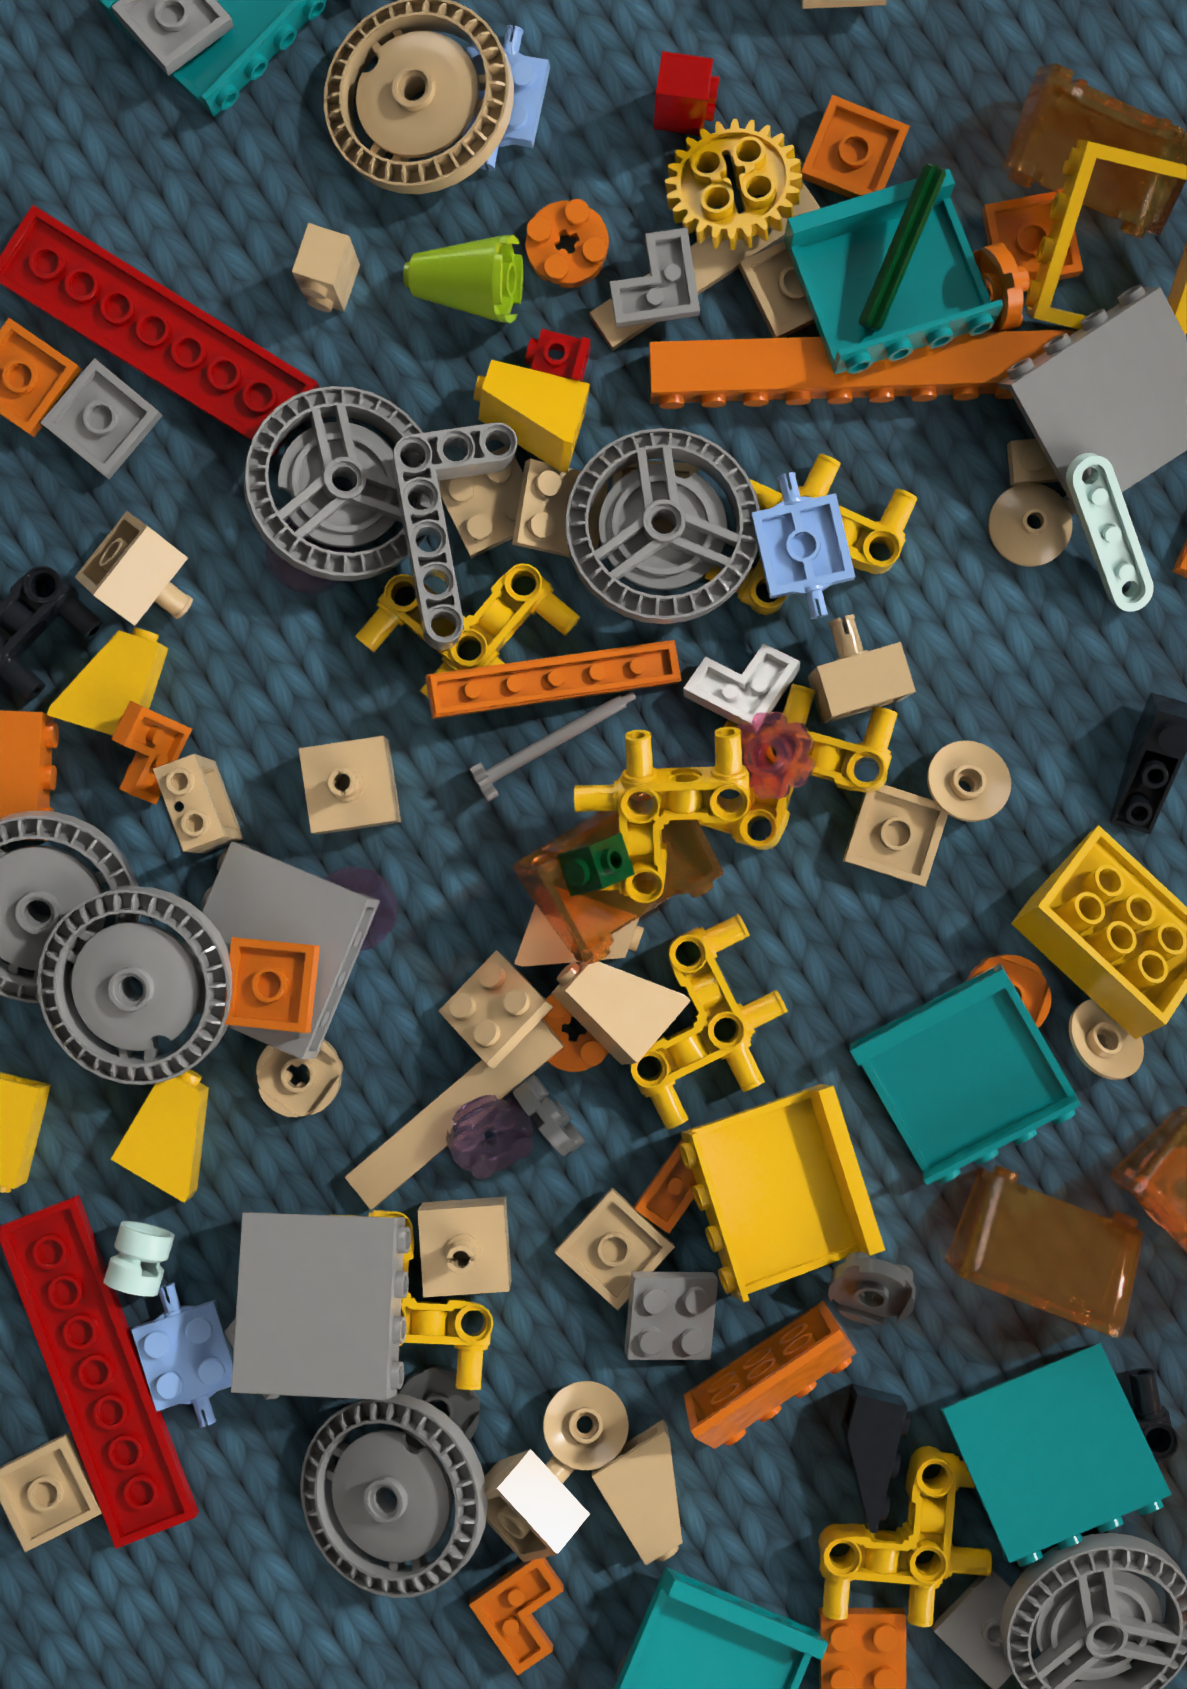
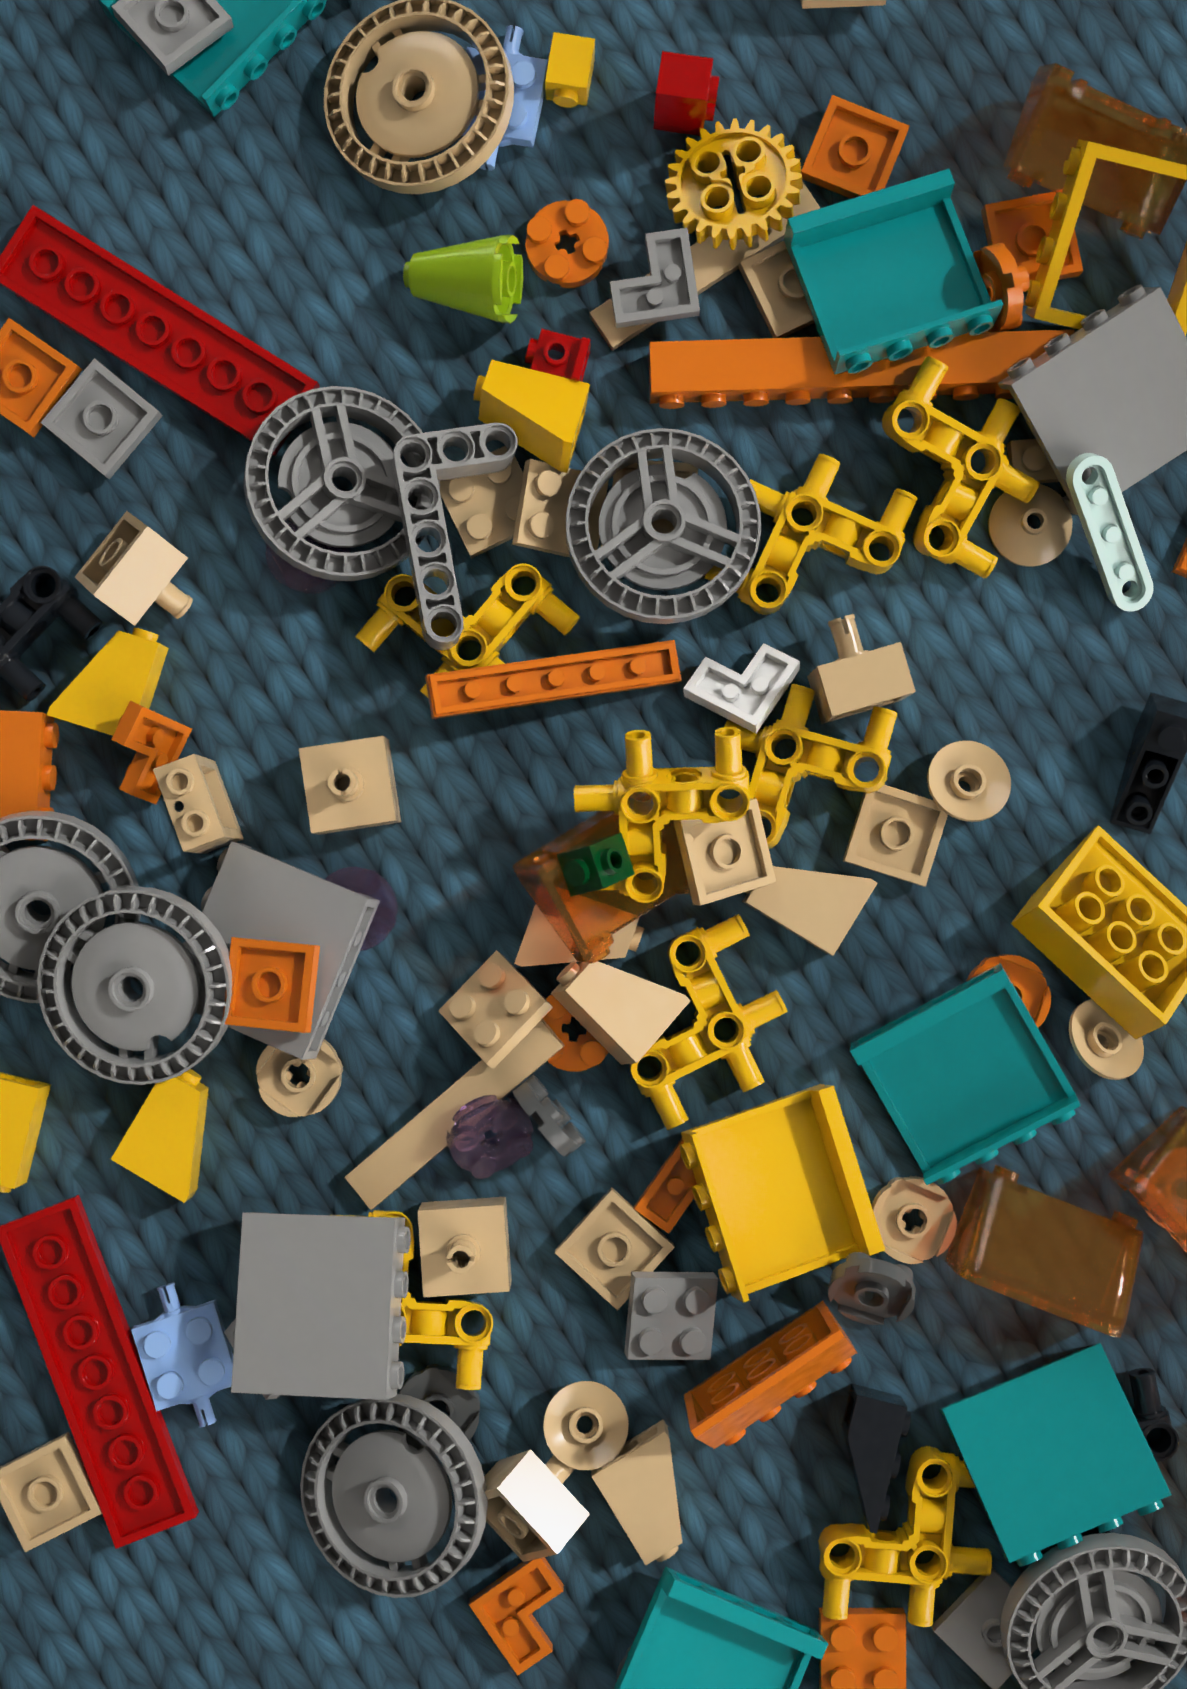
(137, 1265): light aqua wheel -> none
(326, 268): tan brick -> none
(485, 778): light grey piece -> none
(570, 70): none -> yellow brick
(725, 856): none -> tan plate
(792, 749): plant -> none
(802, 546): light blue plate -> none
(813, 904): none -> tan slope
(902, 247): dark green axle -> none
(934, 1208): none -> tan plate
(953, 446): none -> yellow pin

